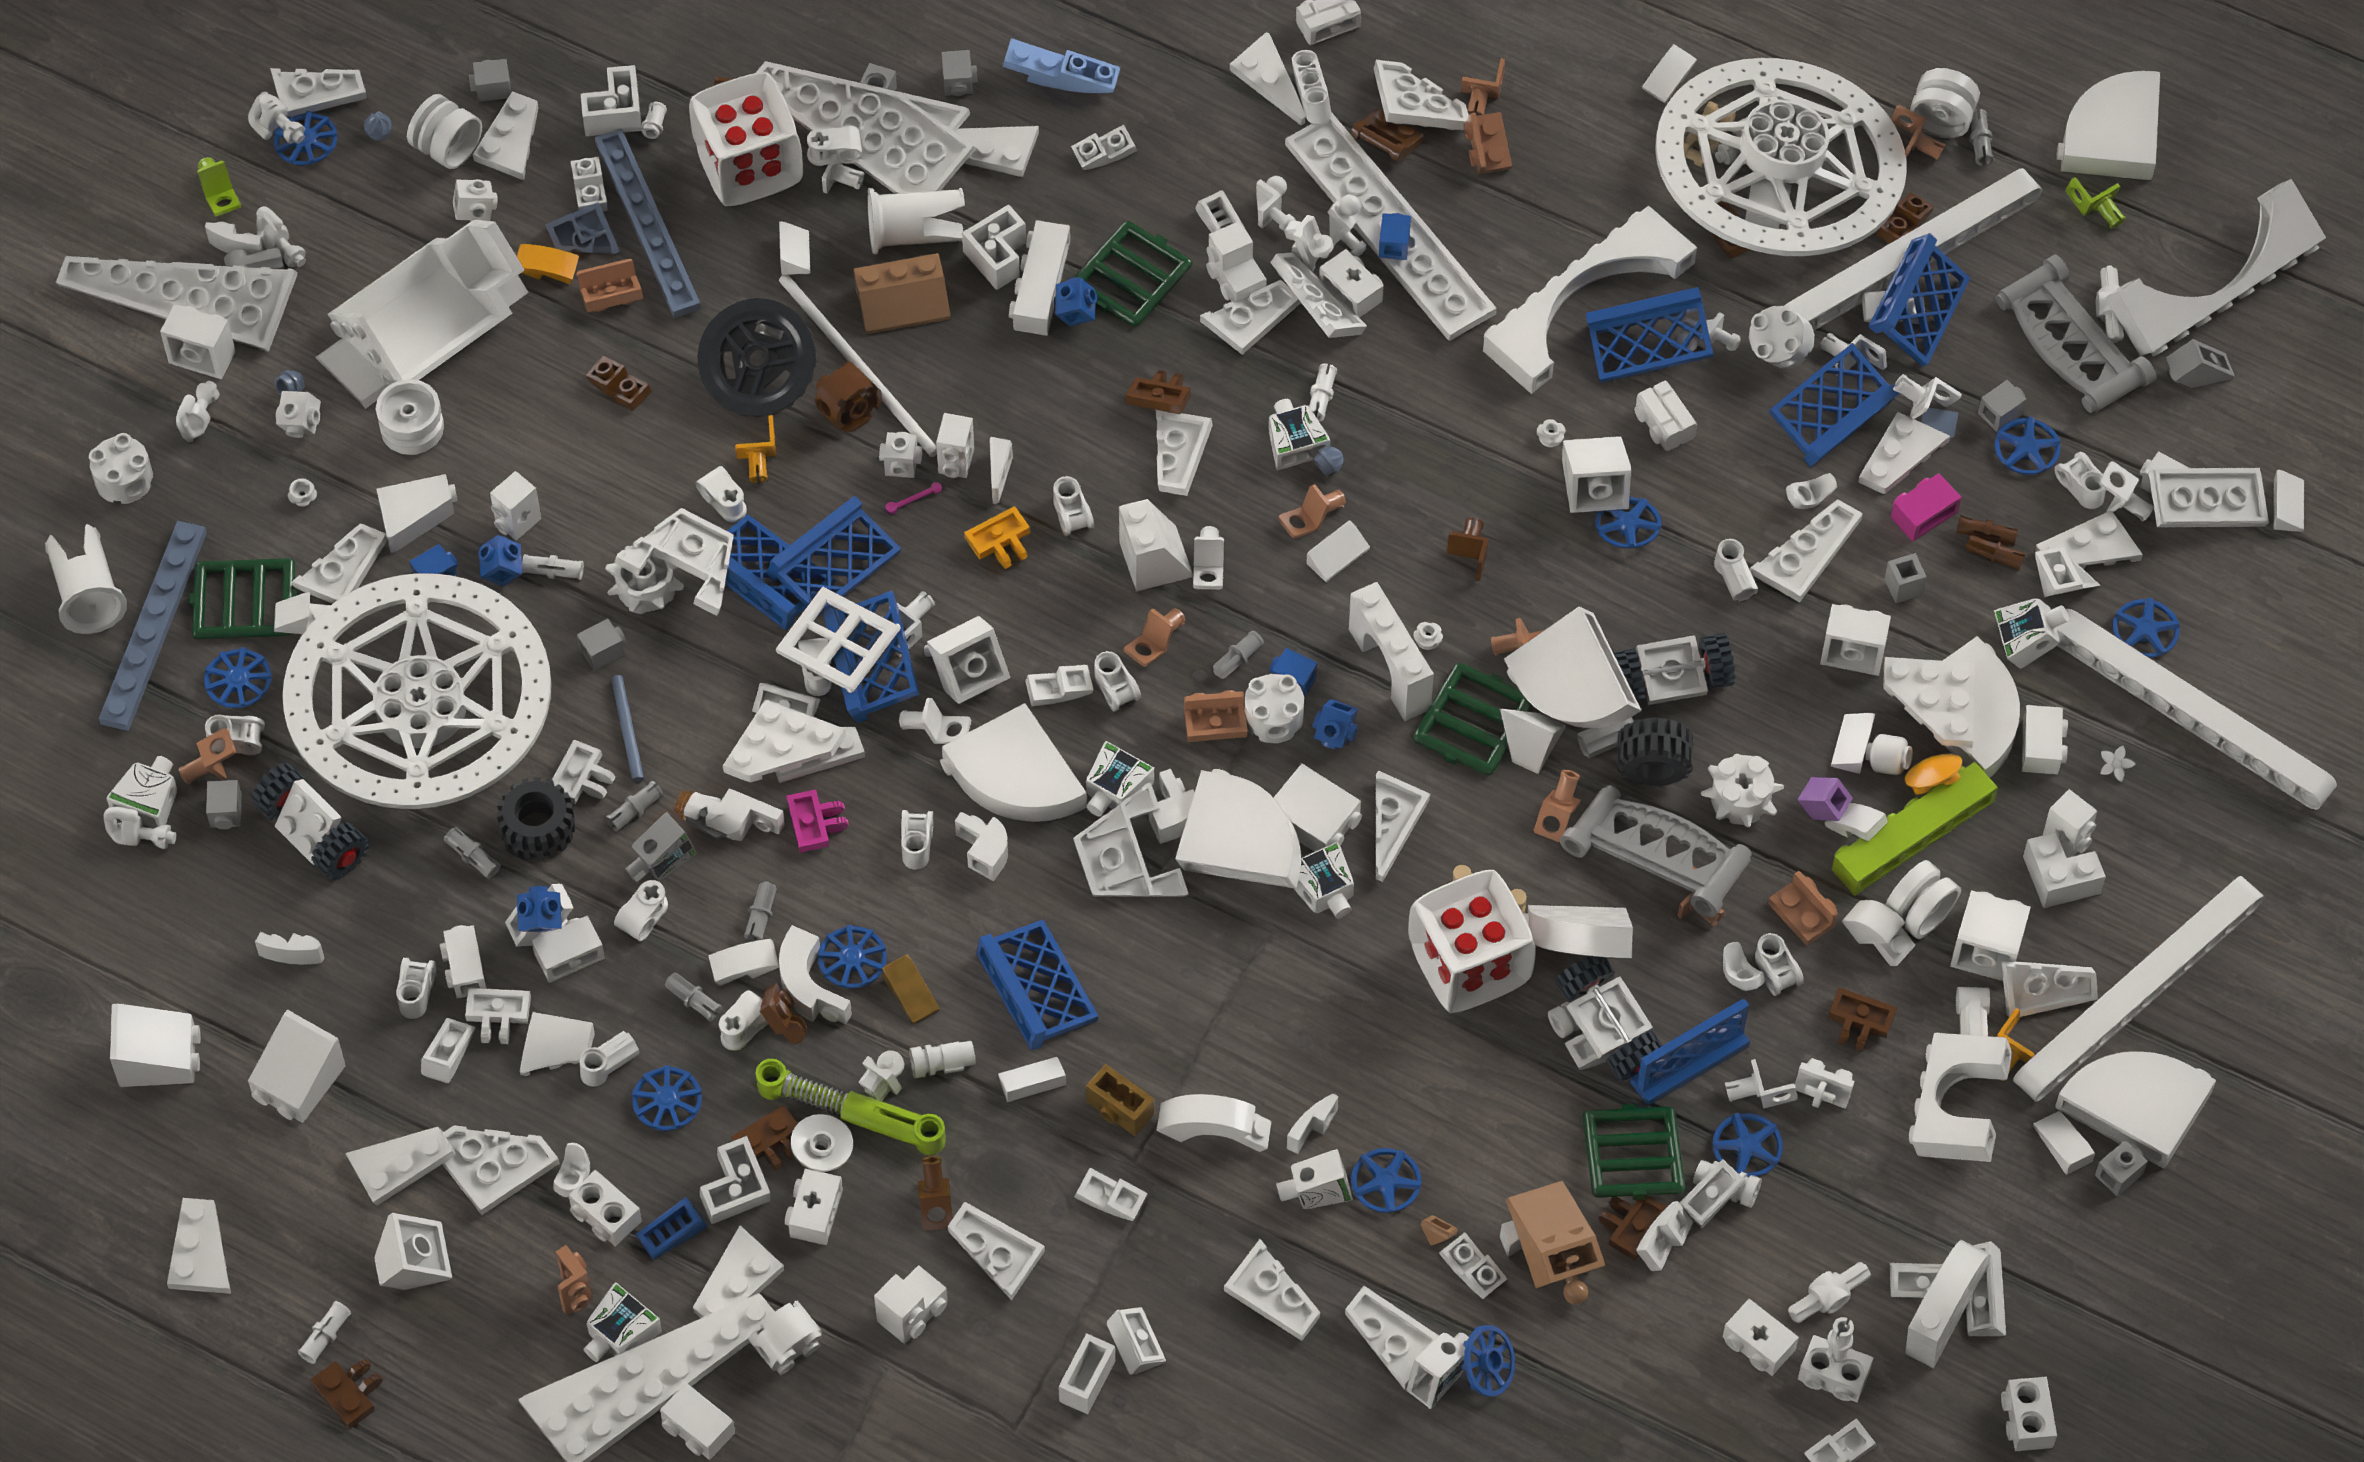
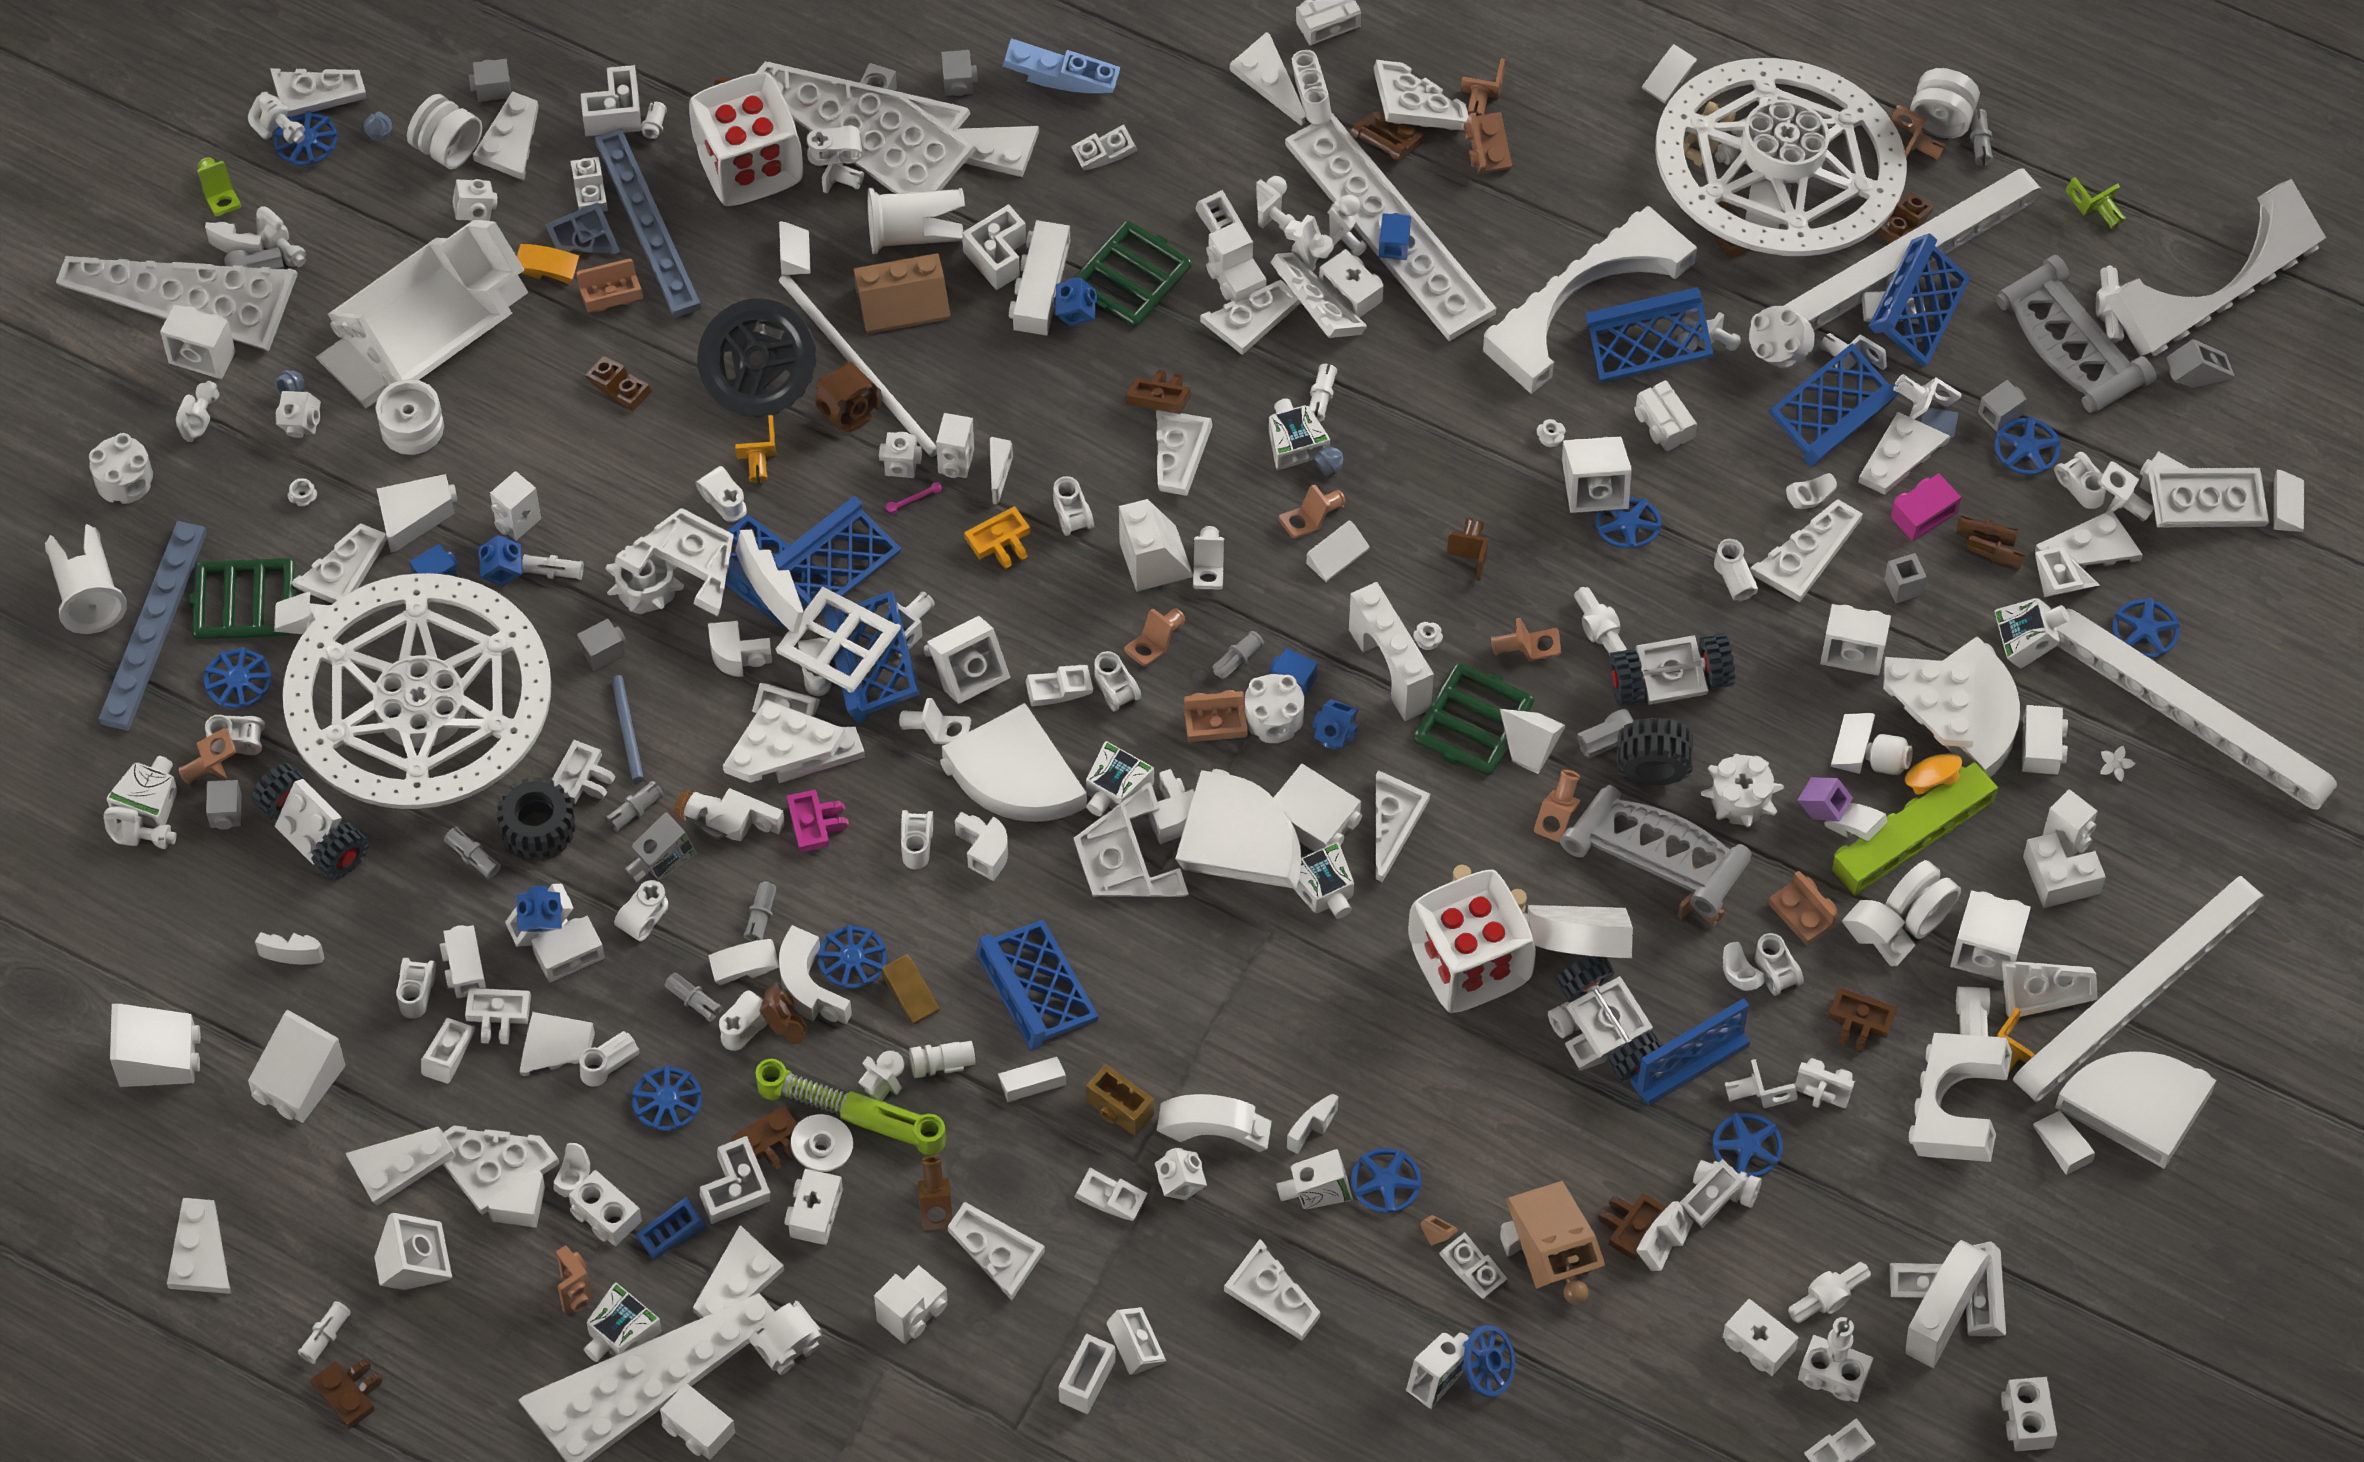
(520, 1203): none -> white slope
(731, 653): none -> white brick
(771, 585): none -> white slope
(1180, 1173): none -> white brick
(1389, 1332): white wing -> none
(1573, 674): white brick -> none
(1599, 621): none -> white axle
(1637, 1190): dark green bar -> none
(2114, 128): white brick -> none
(2121, 1167): light grey brick -> none

